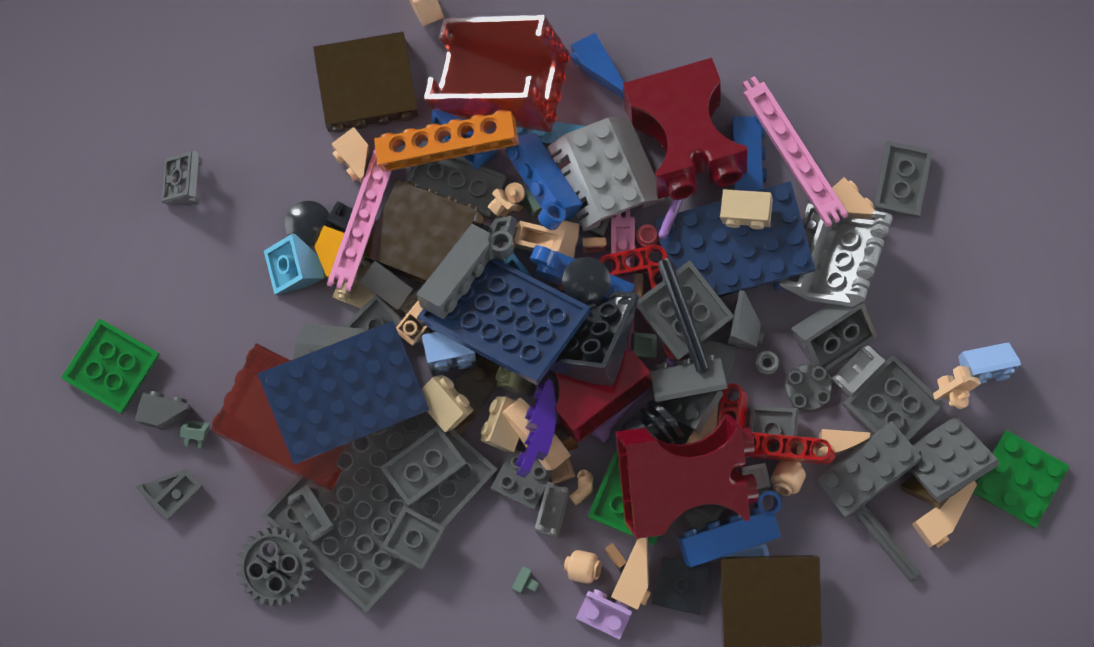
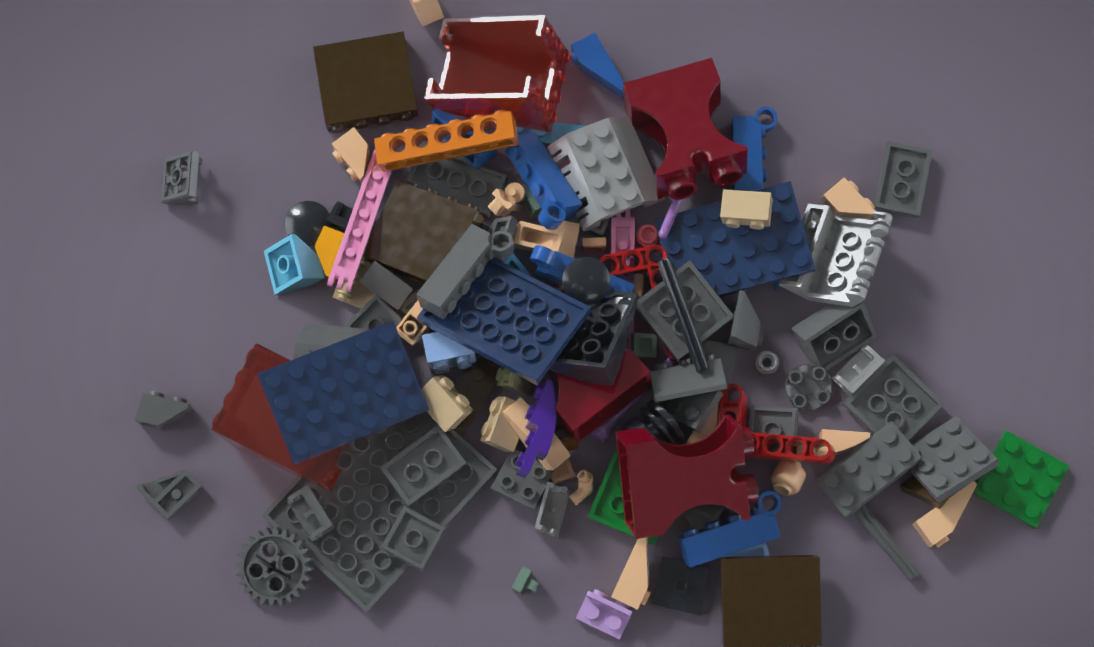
(110, 366): green plate -> none
(194, 430): sand green tile -> none
(583, 566): light nougat head -> none
(615, 556): medium nougat tile -> none
(760, 473): white tile -> none
(793, 152): bright pink hinge -> none
(957, 390): light nougat hips -> none
(991, 362): light blue slope -> none

